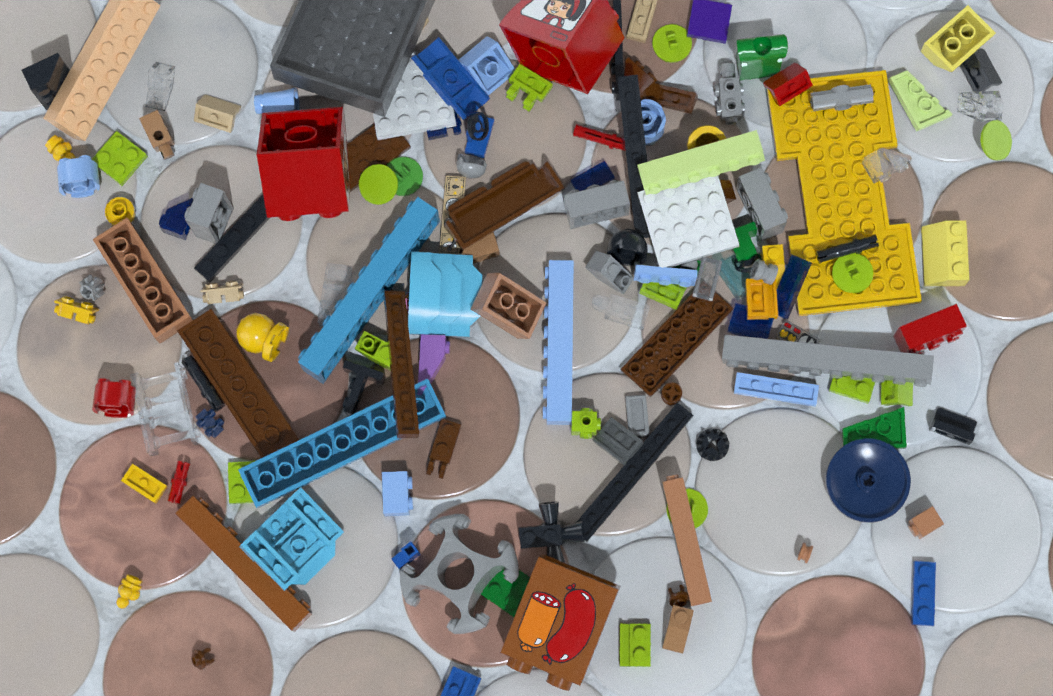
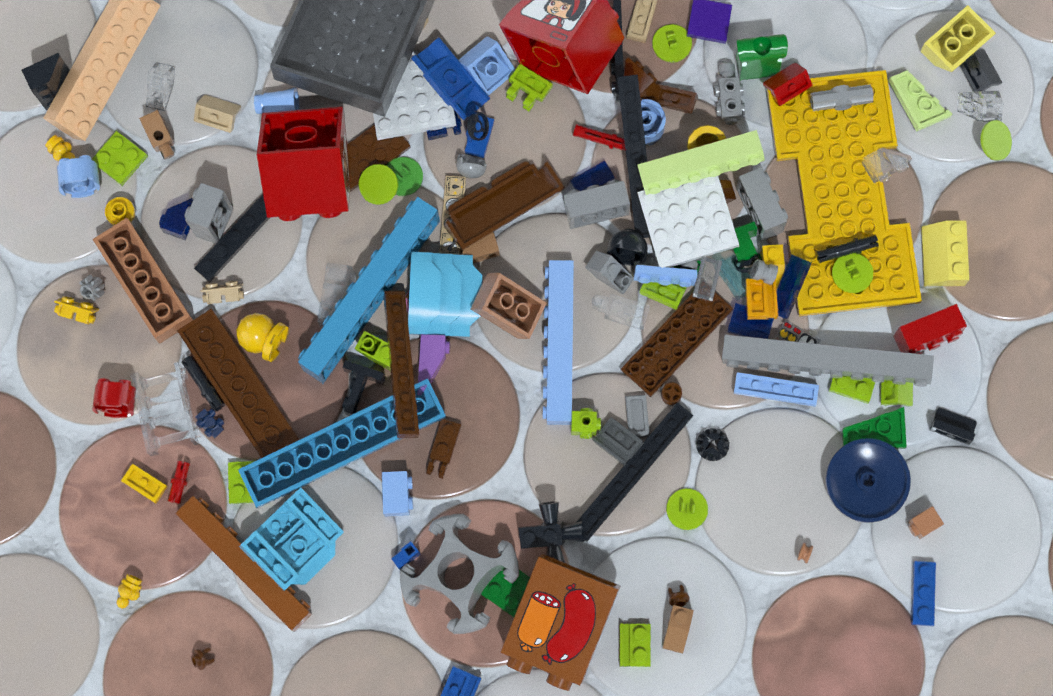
(686, 540): nougat brick -> none

